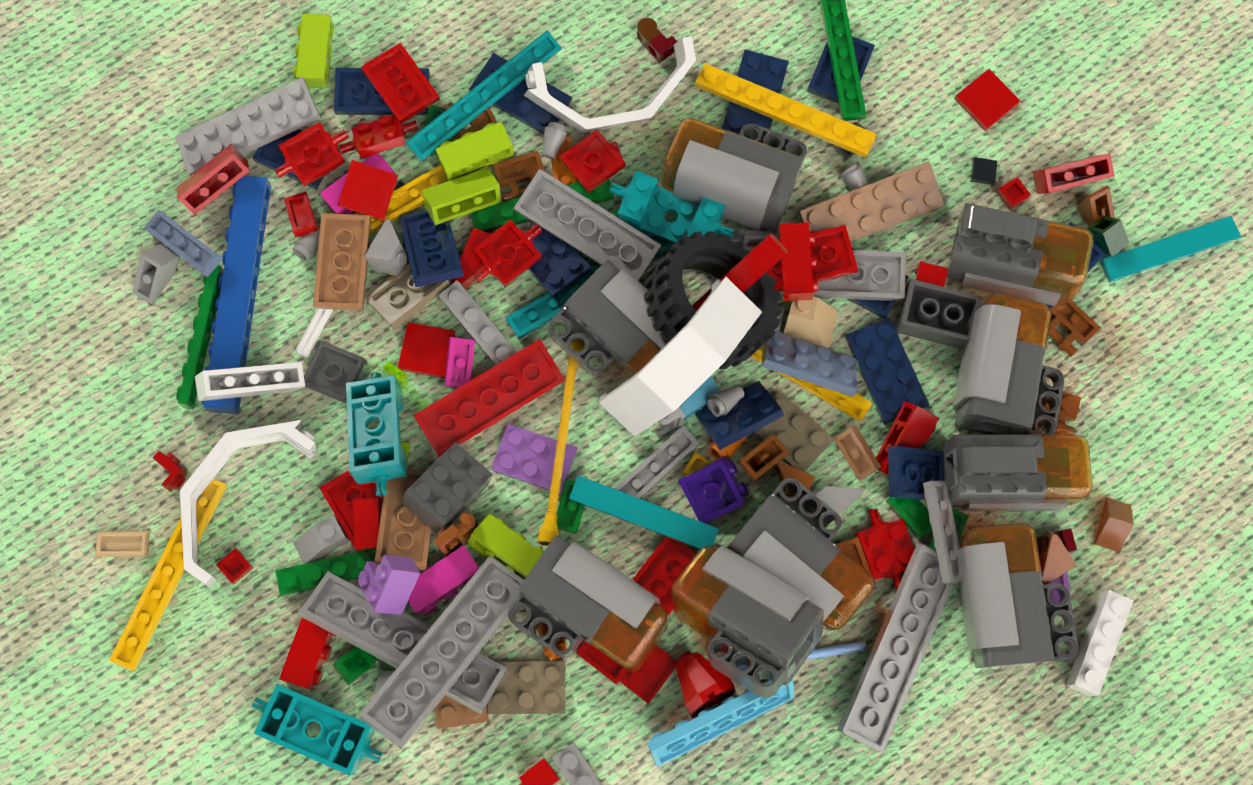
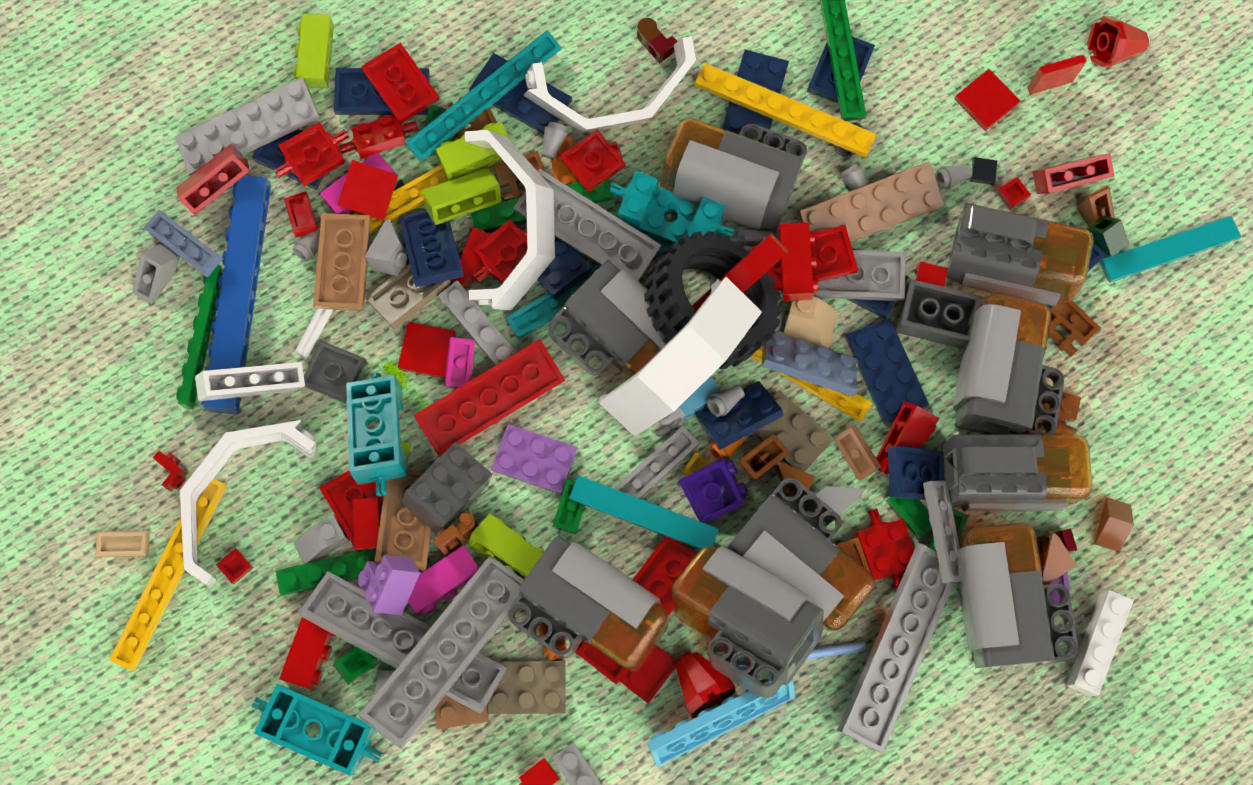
(539, 224): none -> white panel
(549, 528): yellow hose -> none
(952, 175): none -> light grey cone
(1056, 74): none -> tile
(1115, 42): none -> red cone

